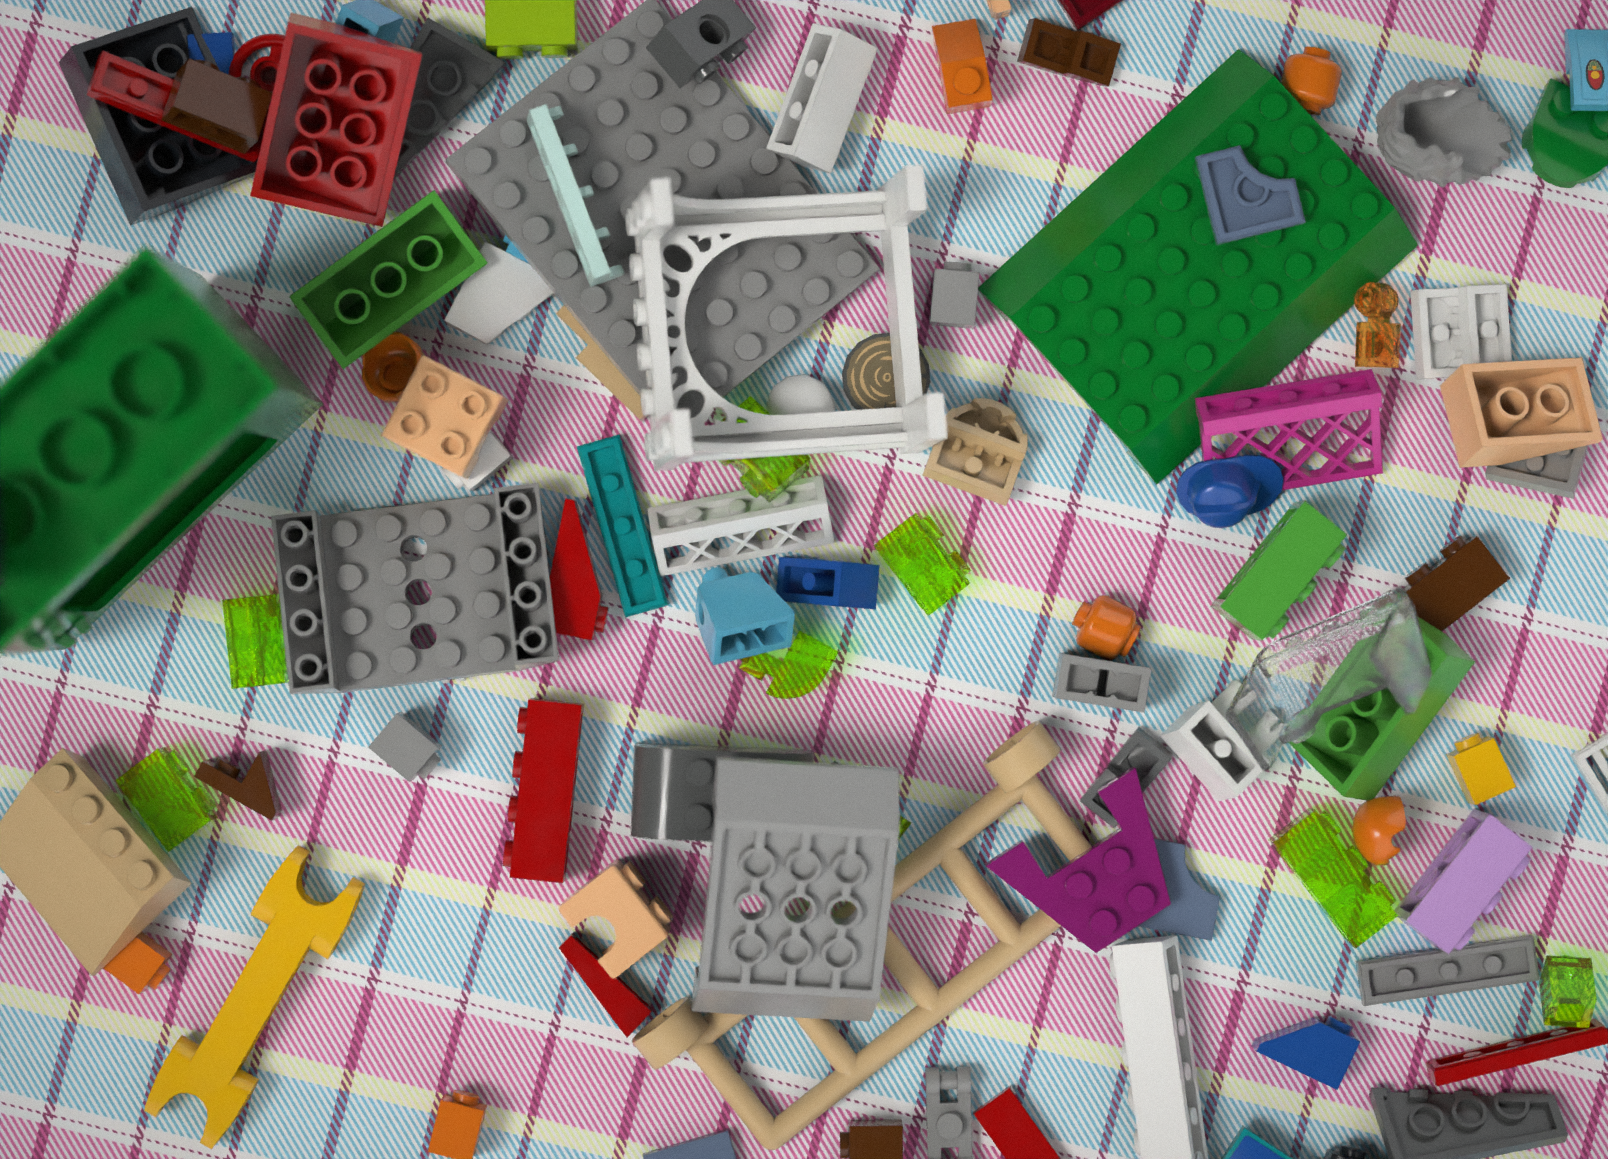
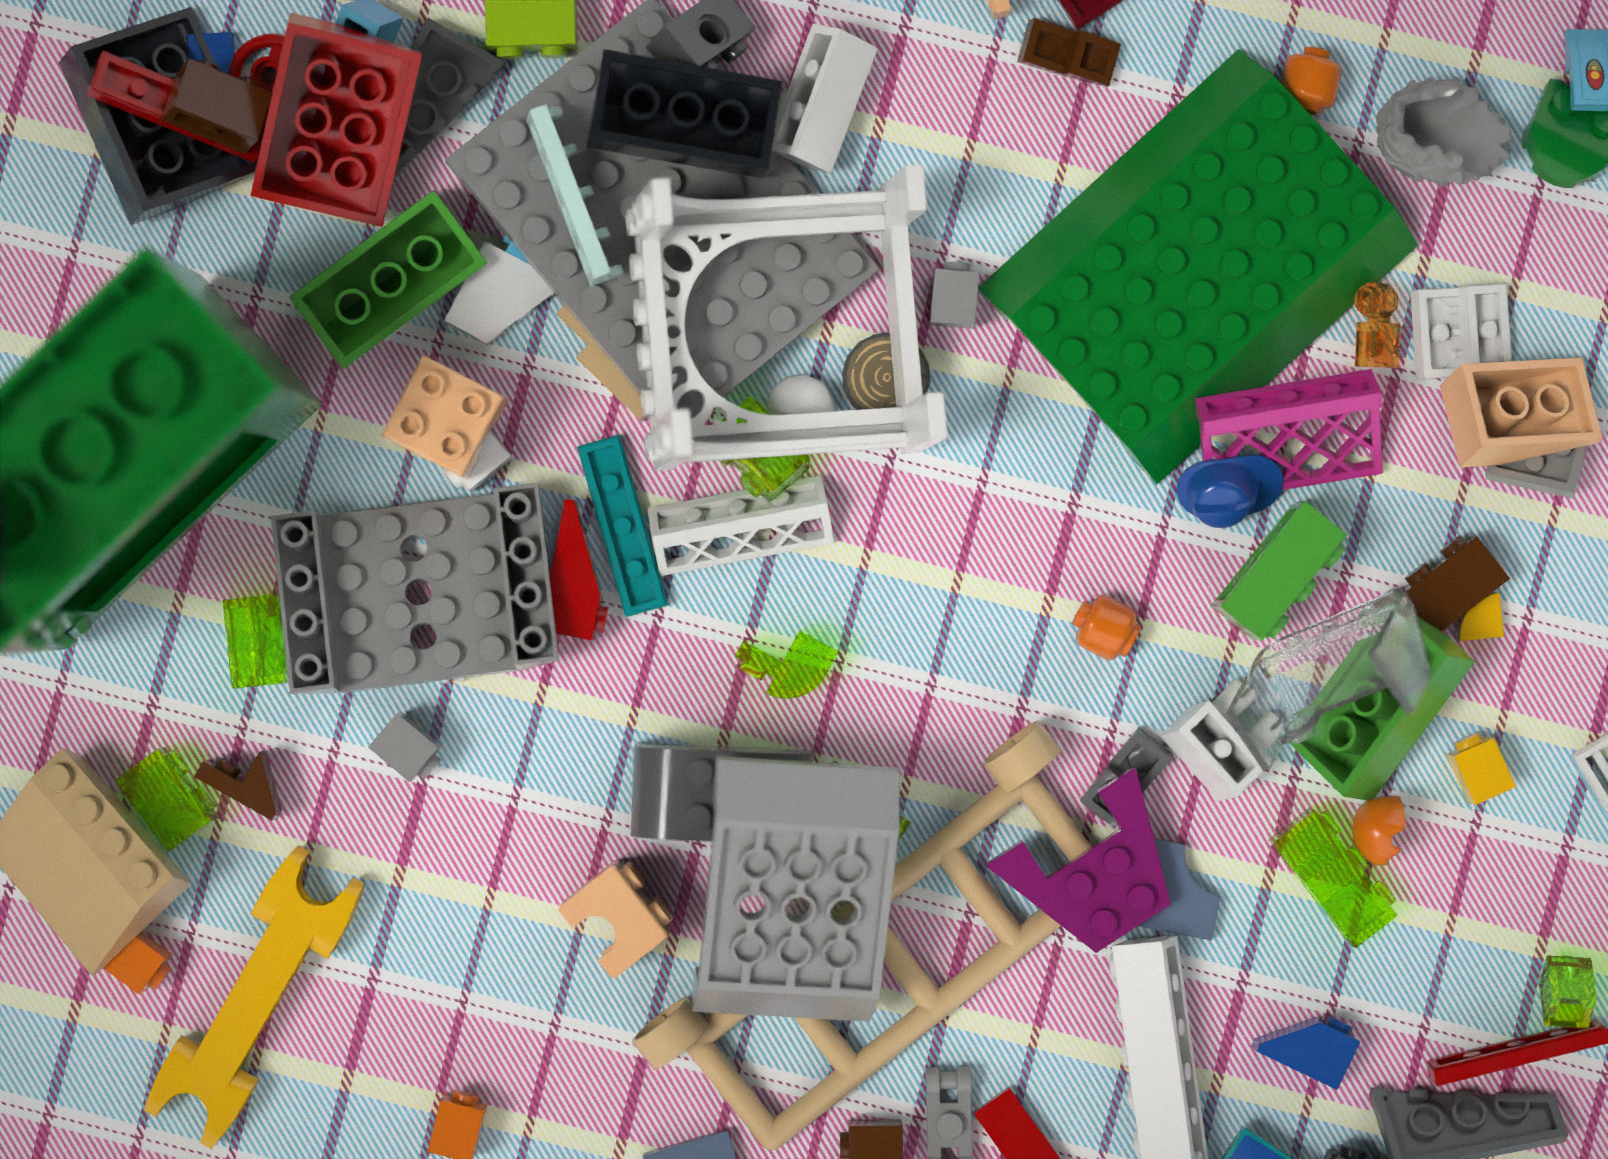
(390, 366): orange hair -> none
(546, 790): red brick -> none
(614, 994): red piece -> none
(684, 114): none -> black slope
(741, 616): medium azure torso -> none
(828, 582): blue slope -> none
(922, 562): clear neon green brick -> none
(962, 66): orange slope -> none
(980, 450): tan slope -> none
(1101, 682): light grey brick -> none
(1244, 200): sand blue tile -> none
(1440, 973): light grey tile -> none
(1464, 881): lavender brick -> none
(1482, 620): none -> yellow tile

